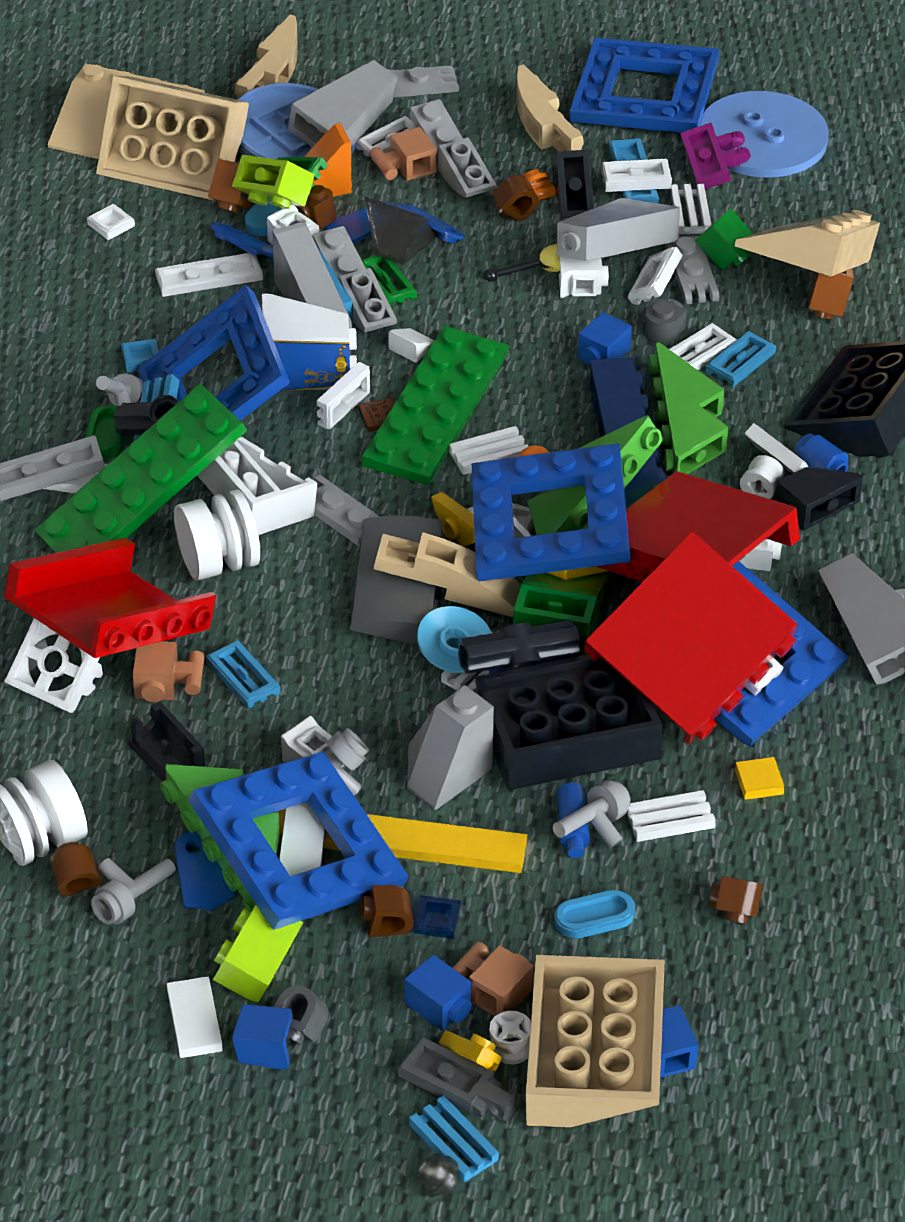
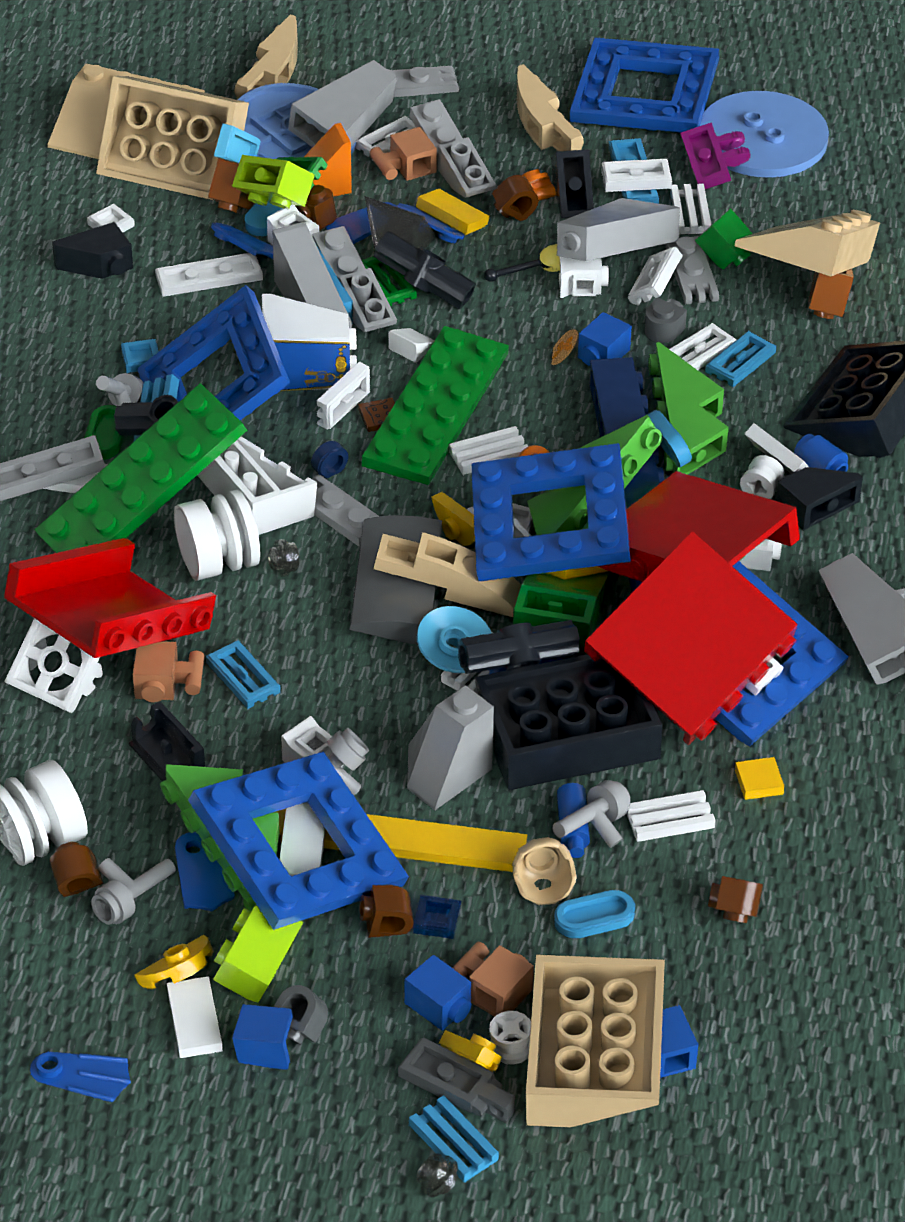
(83, 1073): none -> blue piece
(94, 252): none -> black slope
(178, 963): none -> yellow plate
(235, 143): none -> medium azure tile
(284, 557): none -> clear smoke plate
(329, 459): none -> dark blue tile
(424, 269): none -> black piece
(452, 211): none -> yellow tile
(544, 860): none -> tan hair
(564, 346): none -> clear orange sticker
(672, 441): none -> dark azure tile

